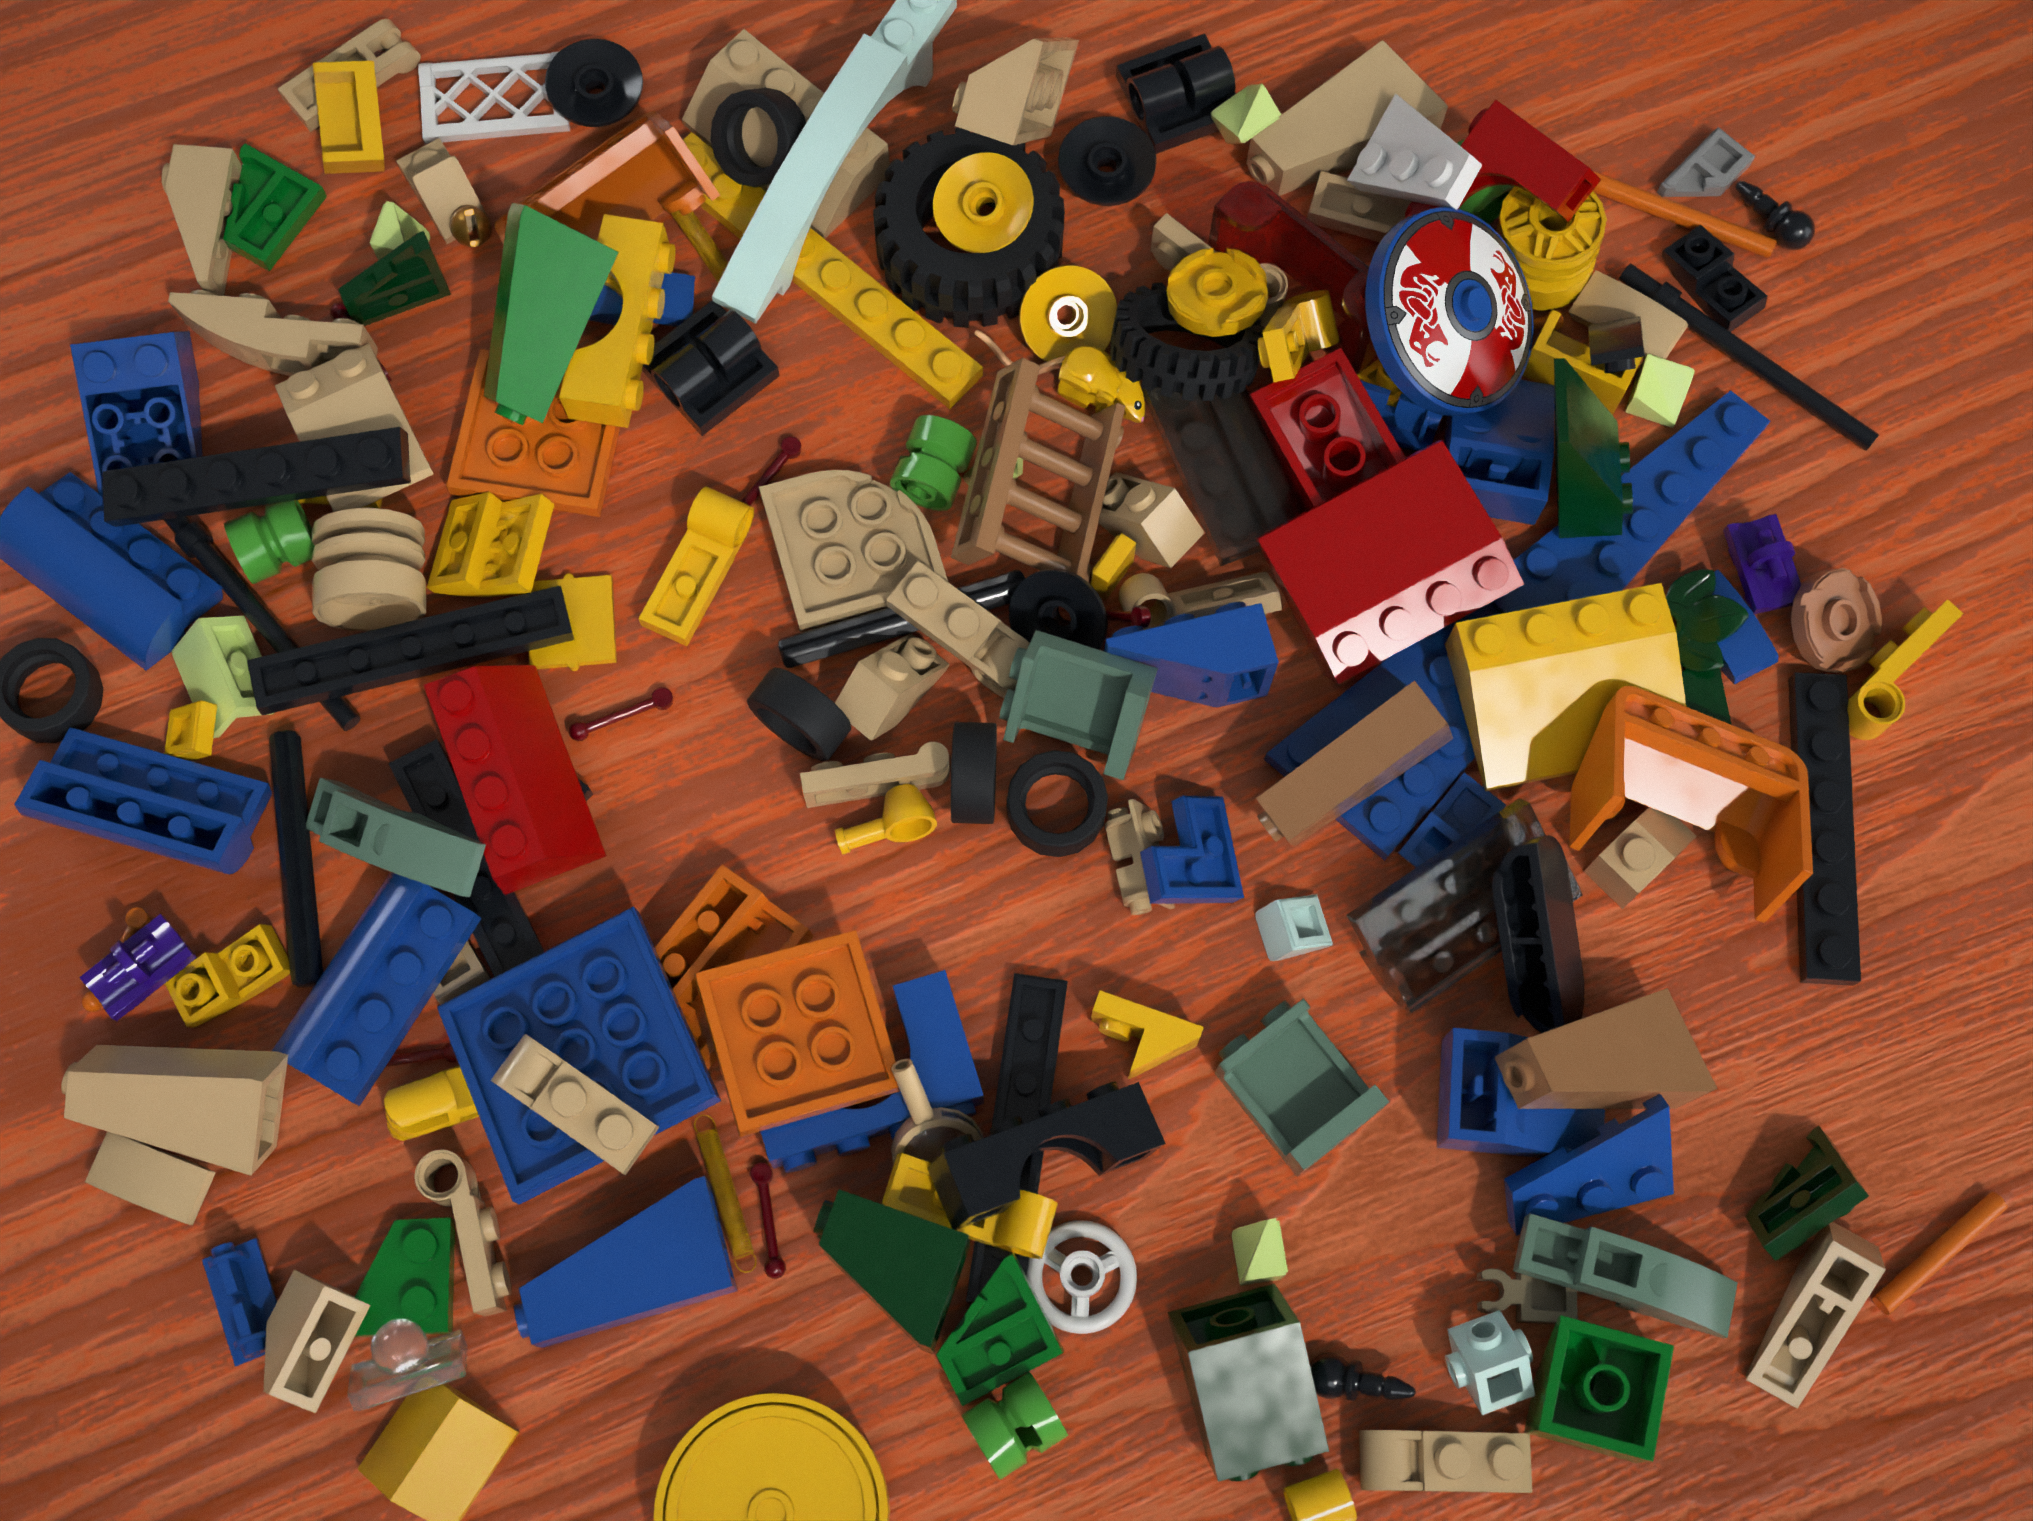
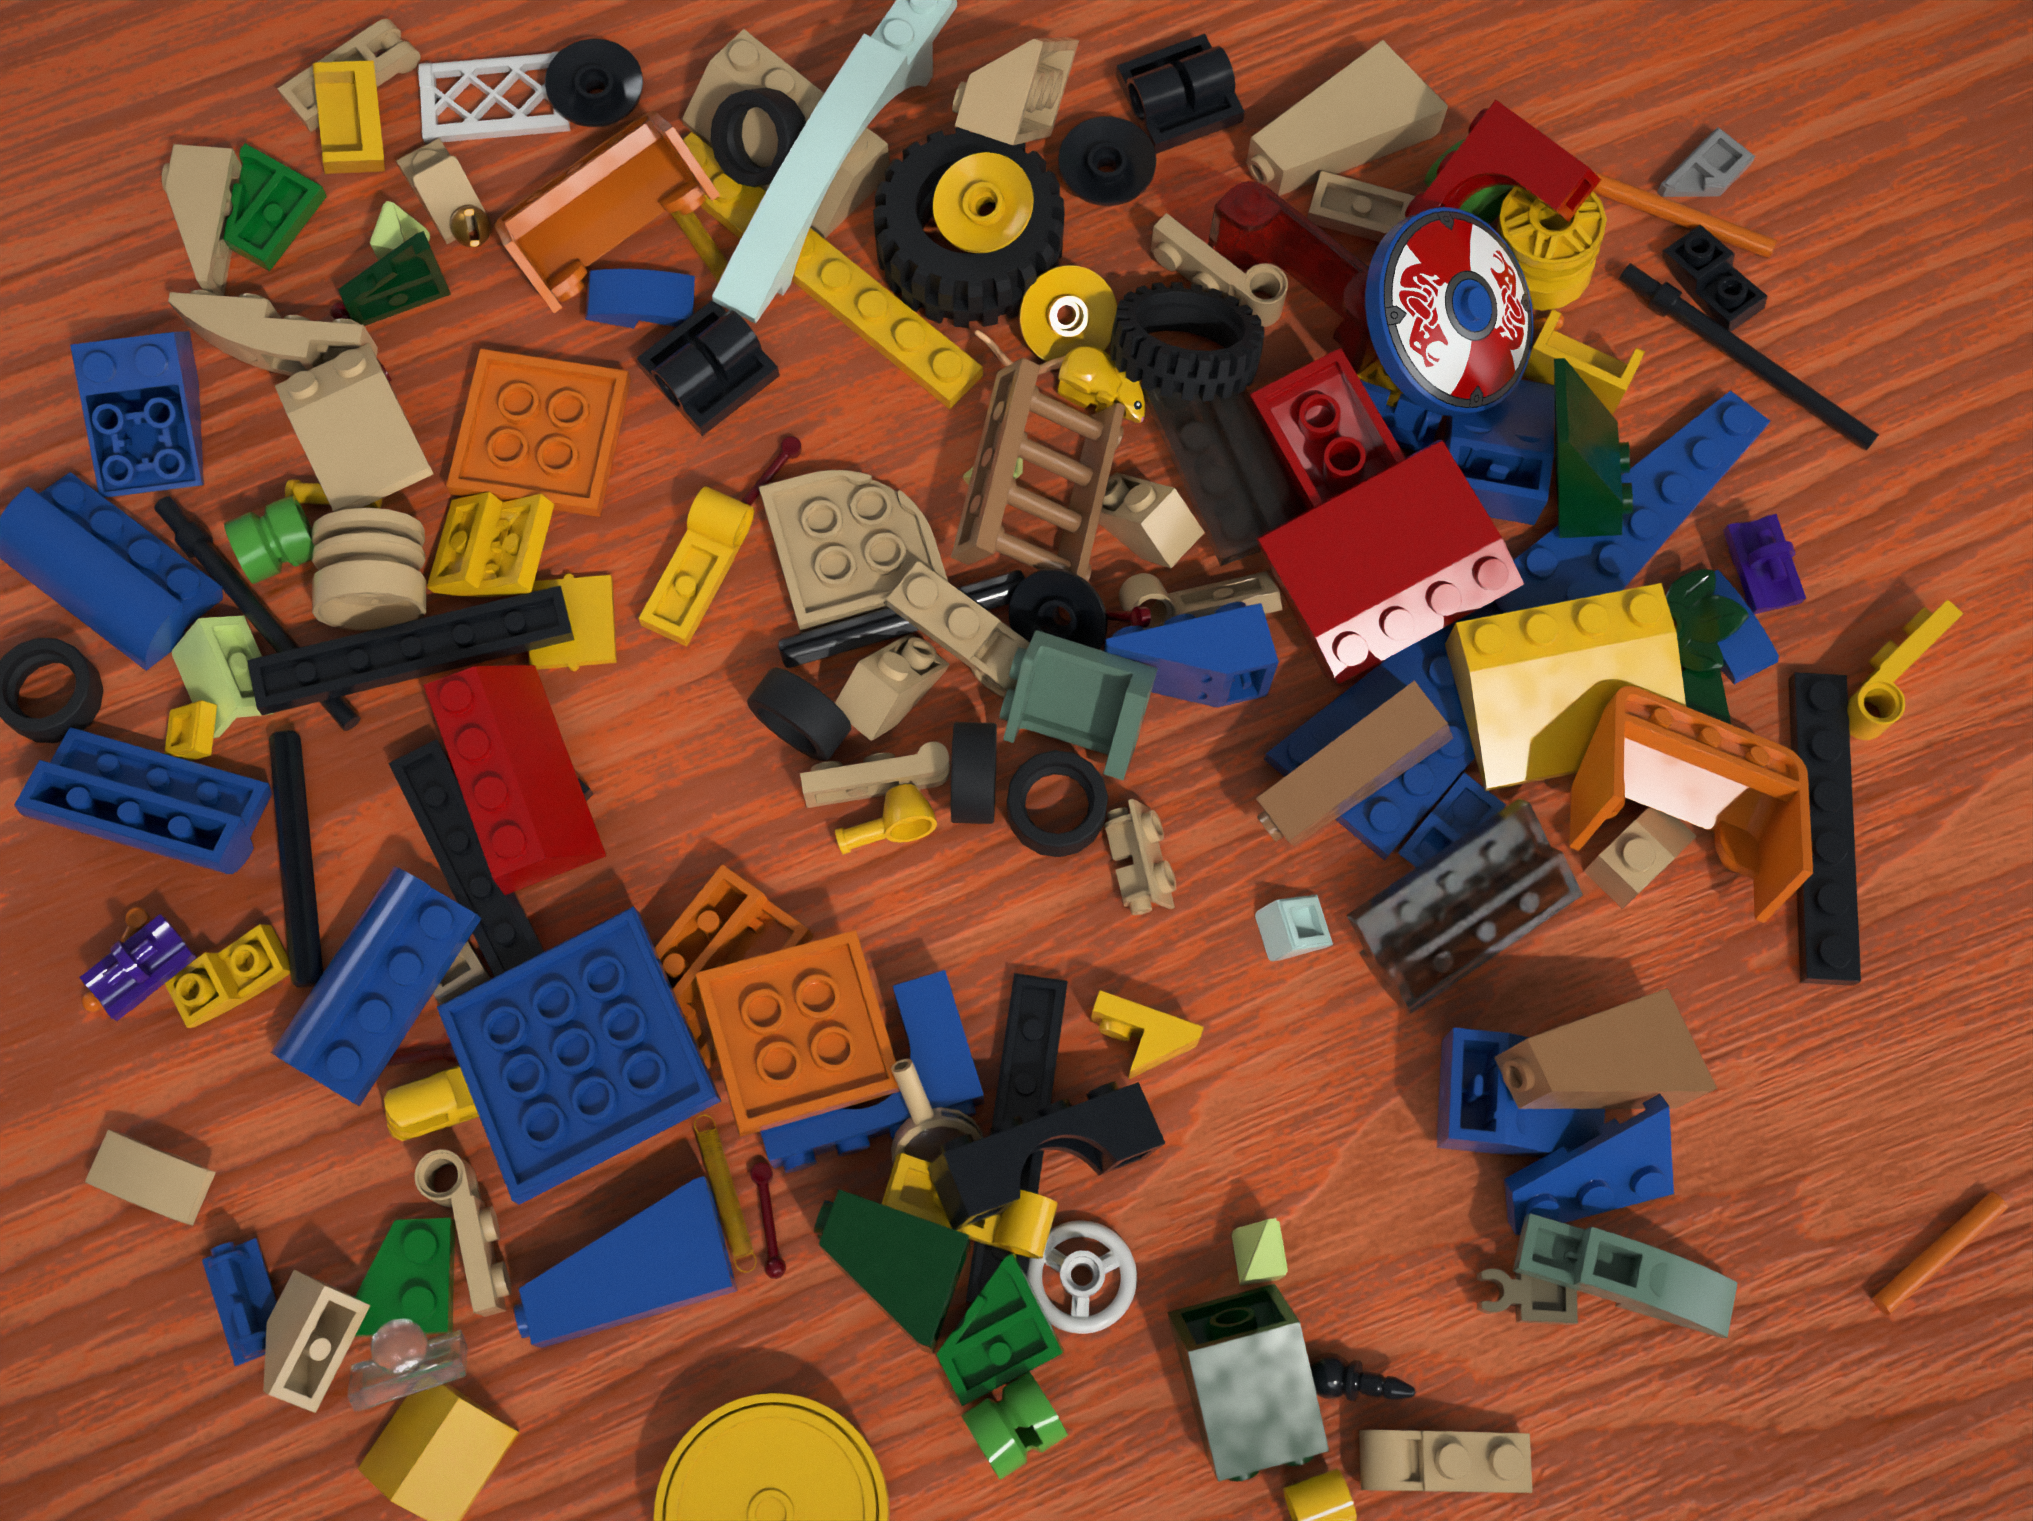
(183, 1100): tan slope -> none
(256, 477): black plate -> none
(394, 838): sand green slope -> none
(541, 309): green slope -> none
(575, 1104): tan plate -> none
(605, 377): yellow arch -> none
(661, 699): dark red hinge -> none
(937, 455): bright green wheel -> none
(1113, 565): yellow tile -> none
(1202, 865): blue tile -> none
(1217, 292): yellow tile -> none
(1245, 114): yellowish green slope -> none
(1297, 328): yellow plate -> none
(1297, 1086): sand green panel -> none
(1414, 160): white wing -> none
(1486, 1351): light aqua brick -> none
(1539, 934): black brick -> none
(1600, 1390): green slope -> none
(1610, 300): tan slope -> none
(1616, 344): black slope -> none
(1659, 390): yellowish green slope -> none
(1791, 228): black bar -> none
(1805, 1198): dark green wing -> none
(1815, 1312): tan slope -> none
(1836, 620): nougat tile -> none

